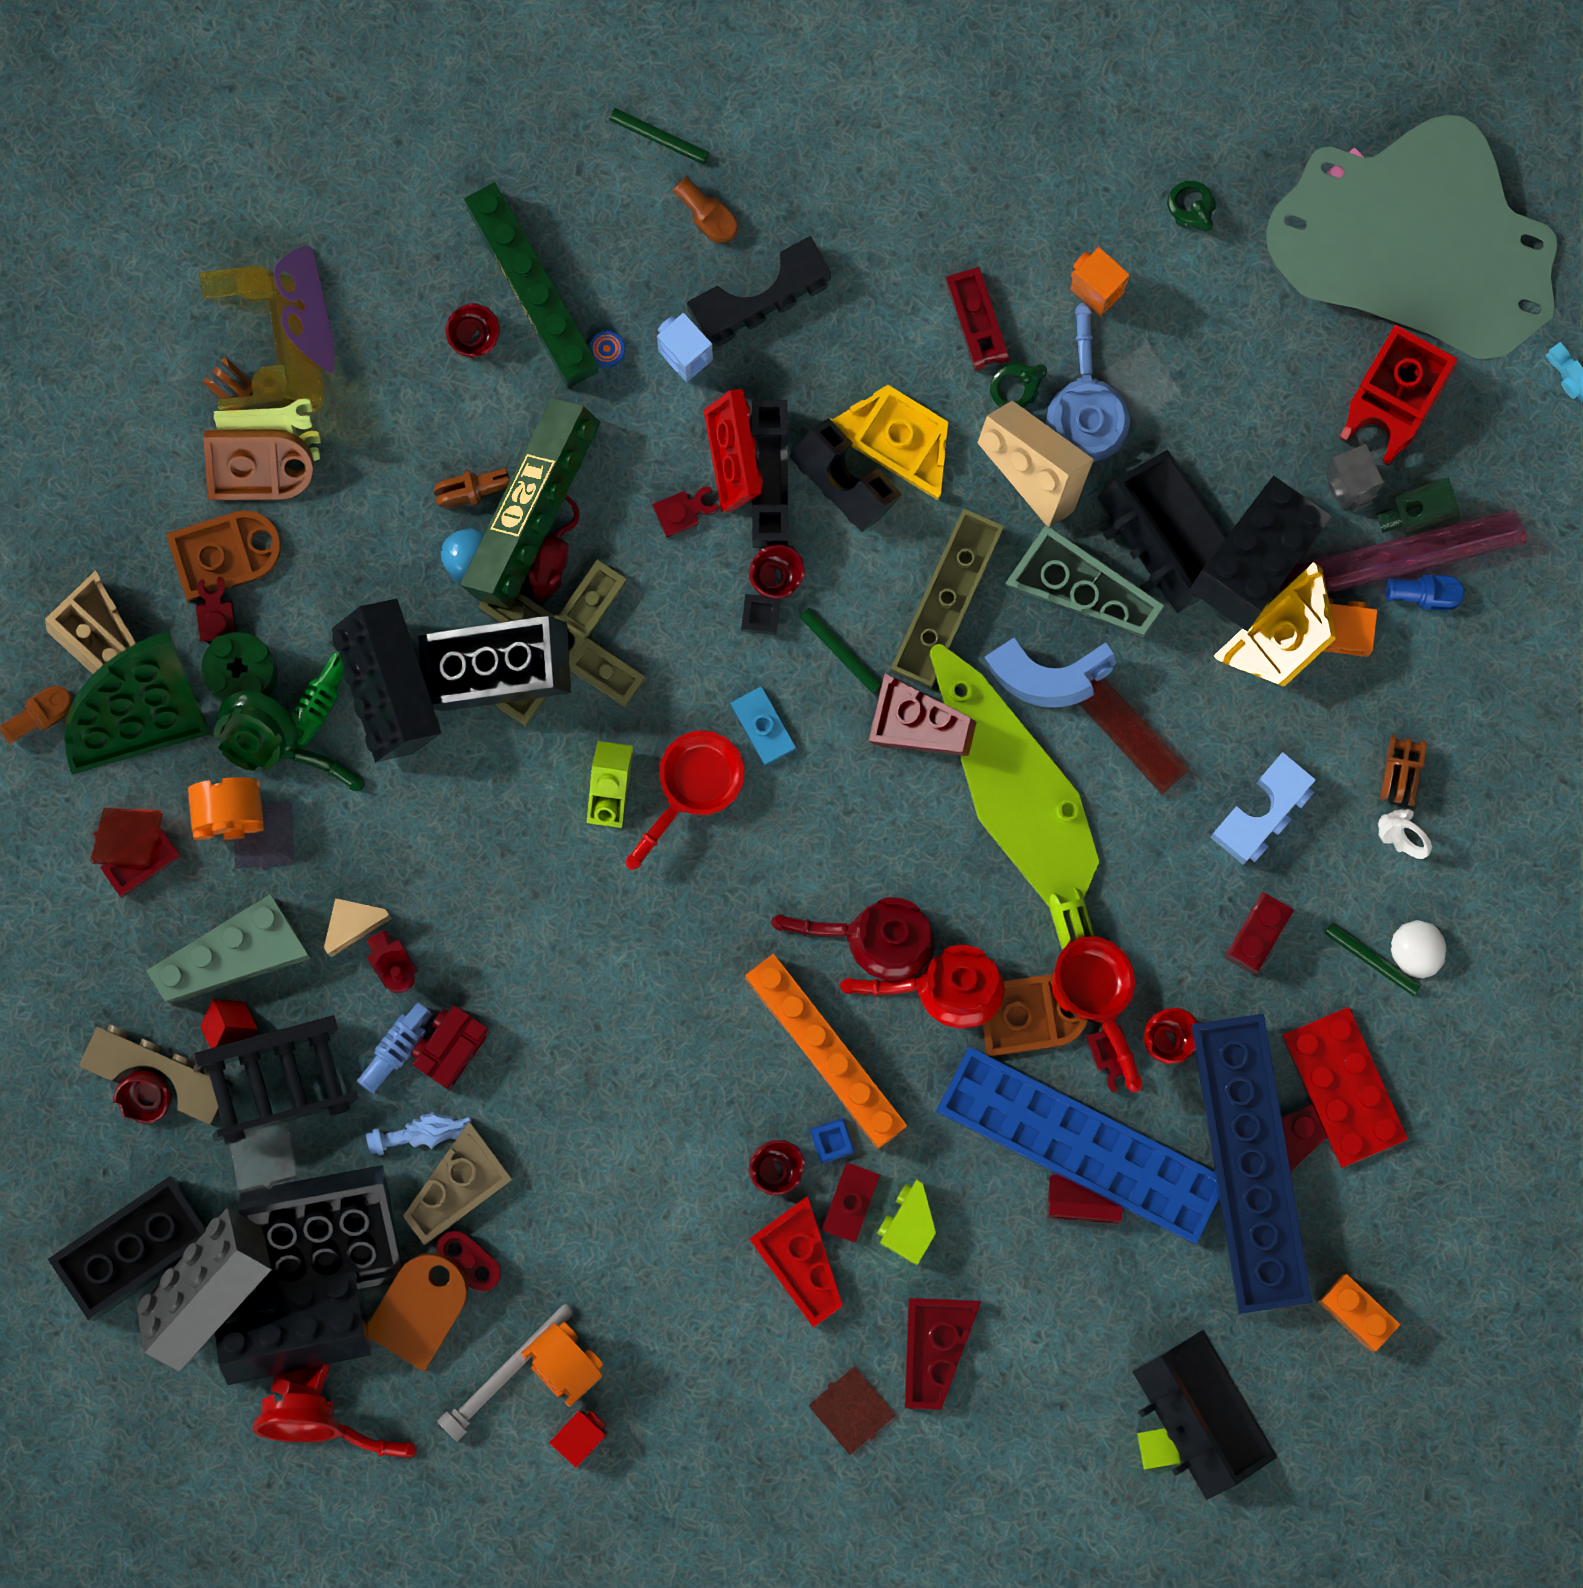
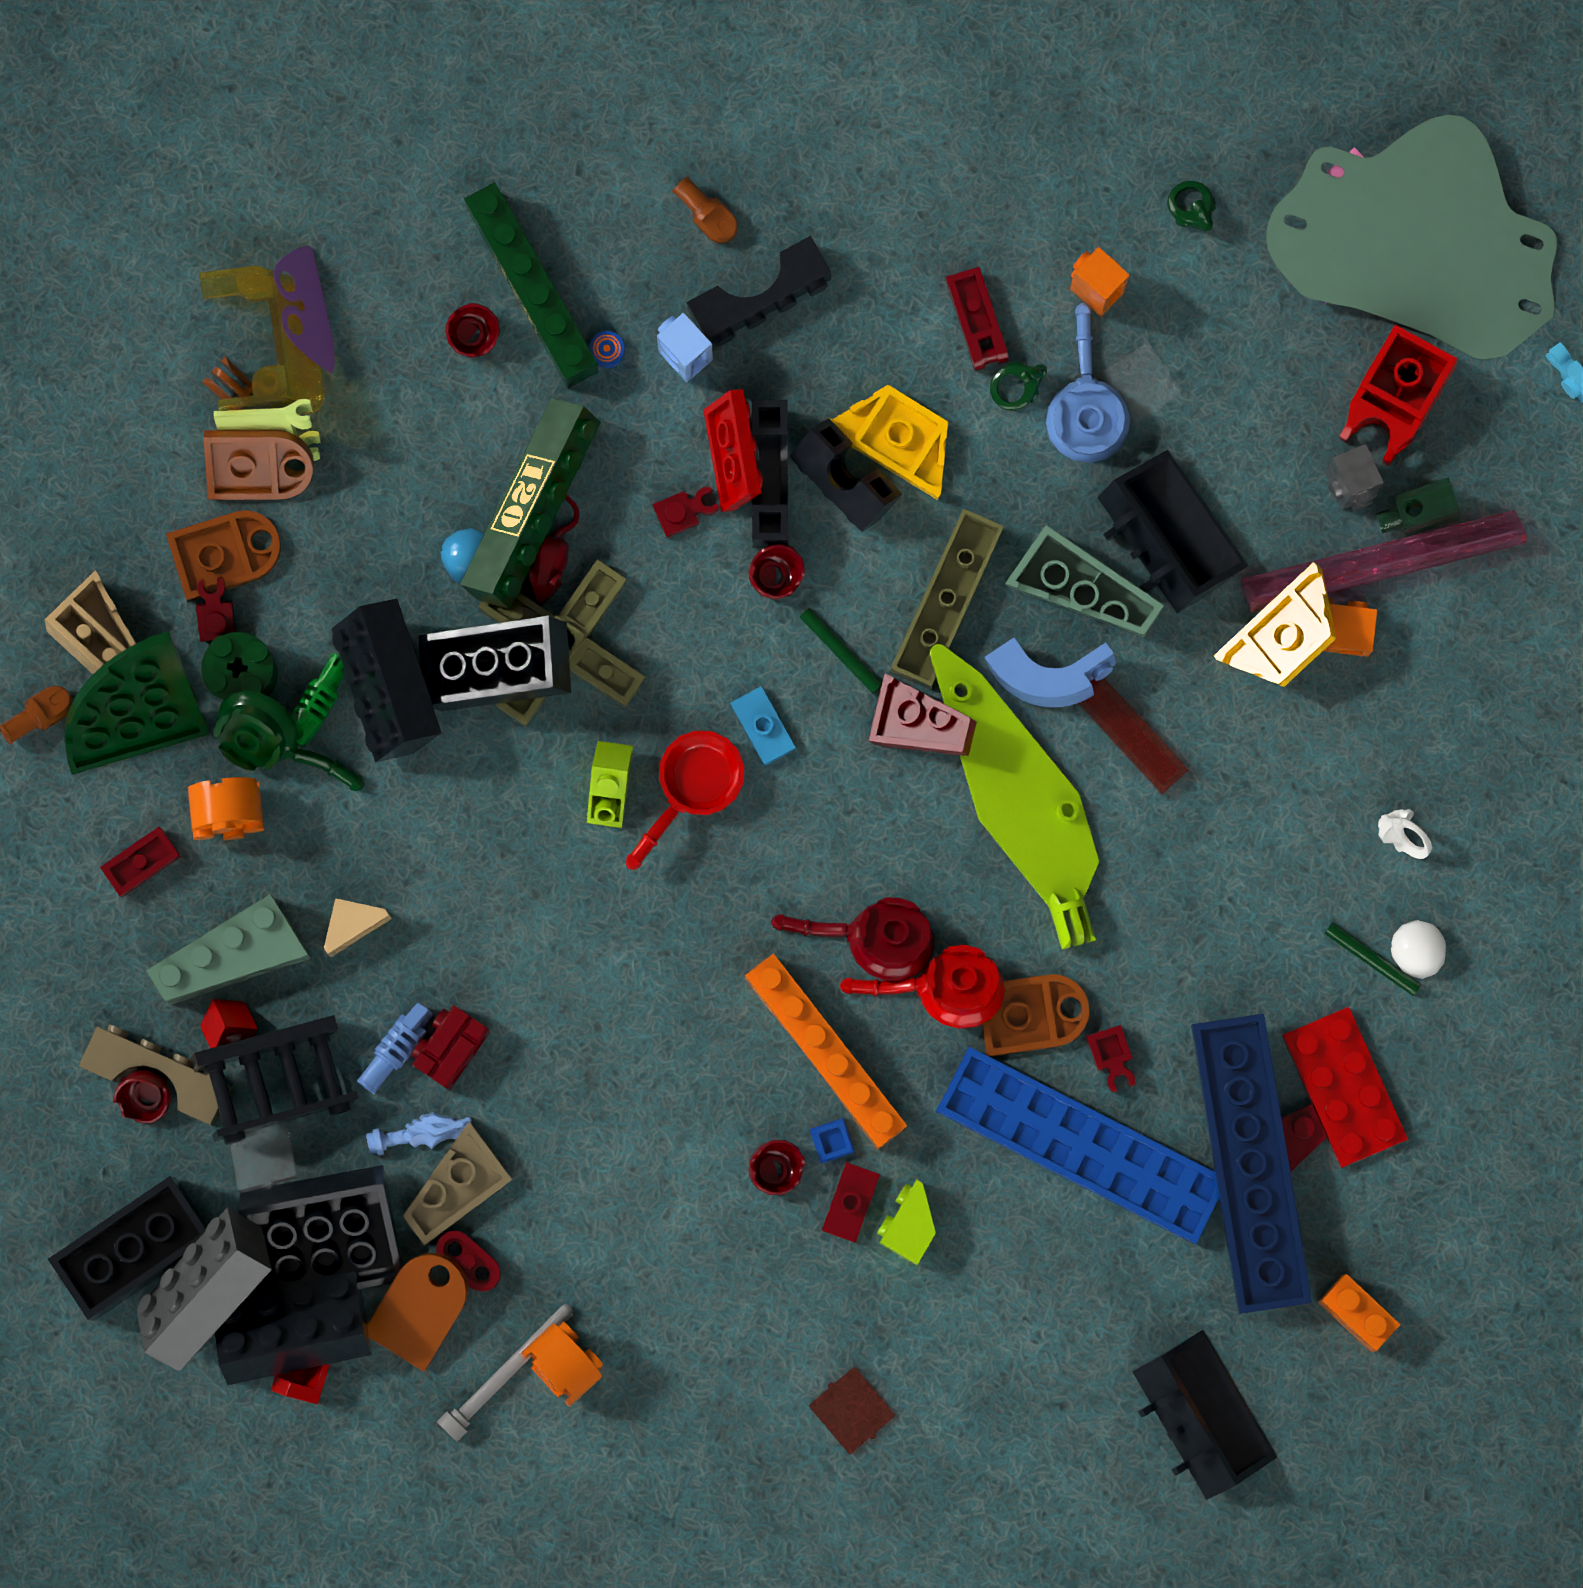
(126, 836): clear red piece -> none
(271, 846): piece -> none
(310, 1420): red piece -> none
(391, 963): dark red hips -> none
(470, 487): dark orange arm -> none
(579, 1437): red brick -> none
(659, 136): dark green bar -> none
(760, 614): black plate -> none
(799, 1261): red wing -> none
(934, 1346): dark red wing -> none
(1036, 461): tan wedge -> none
(1076, 1203): dark red panel -> none
(1097, 985): red piece -> none
(1157, 1041): red hair -> none
(1157, 1449): lime tile -> none
(1244, 834): light blue arch -> none
(1258, 933): dark red brick -> none
(1260, 553): black brick -> none
(1403, 766): dark orange arm -> none
(1429, 592): blue arm -> none

